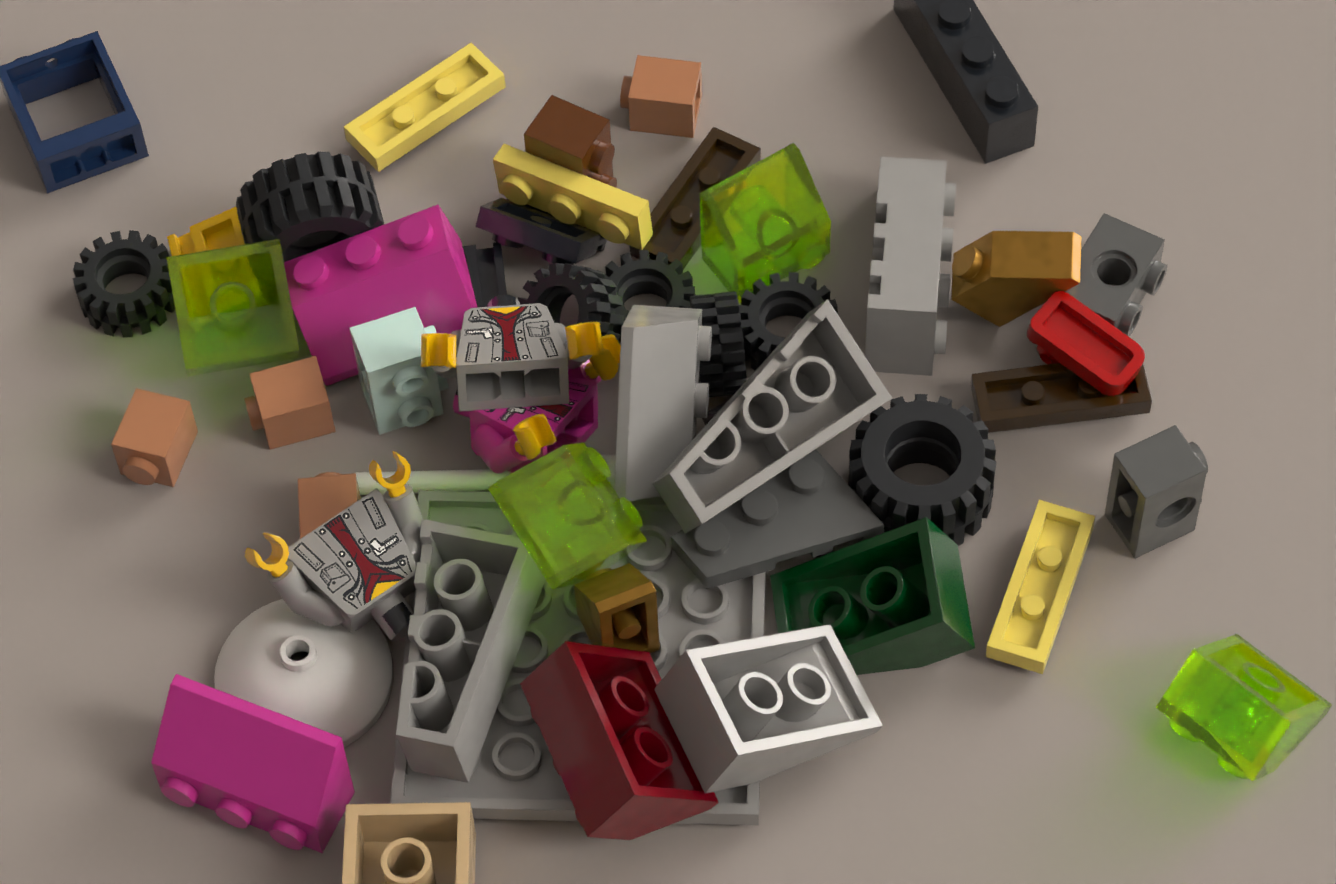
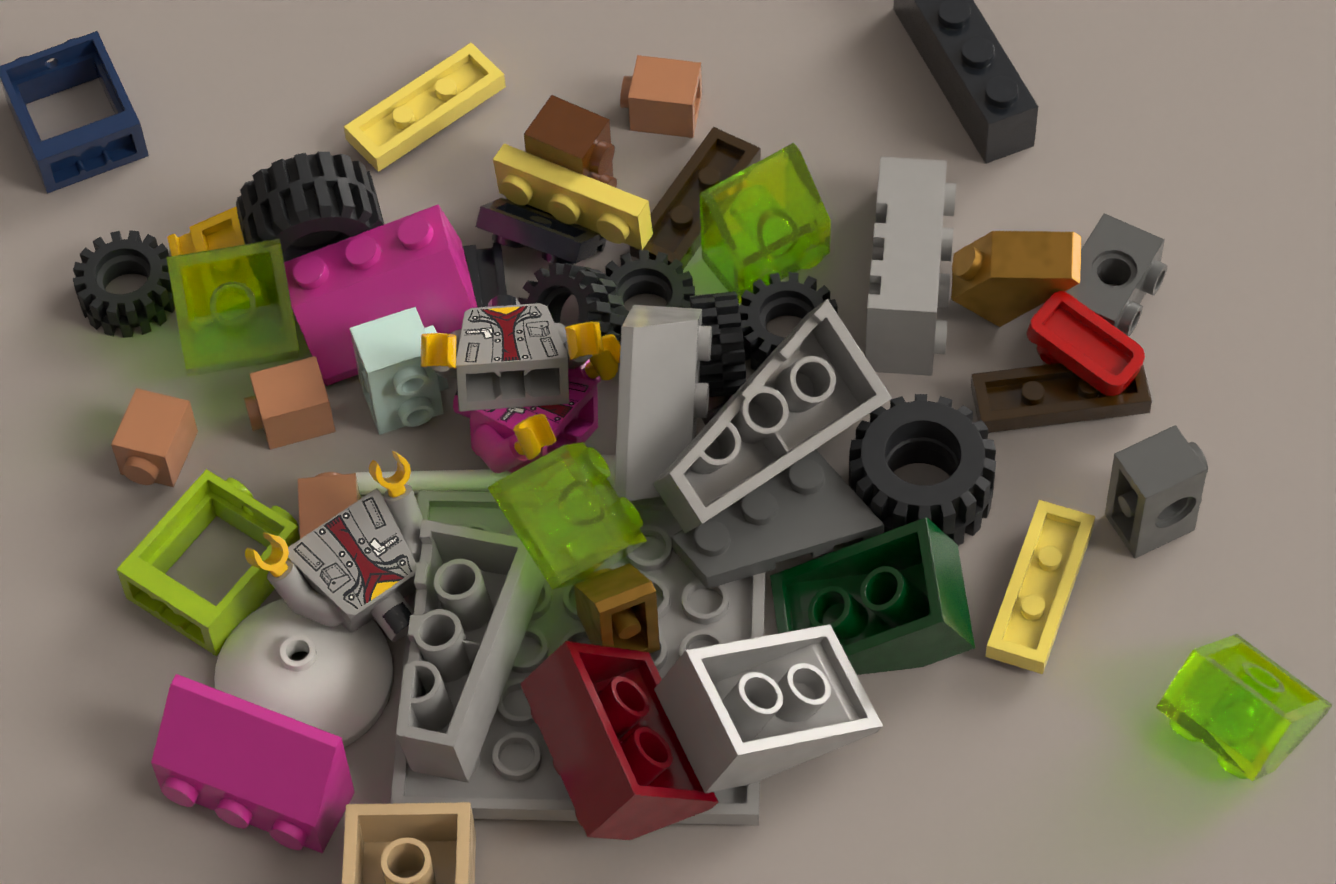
(145, 568): none -> lime window

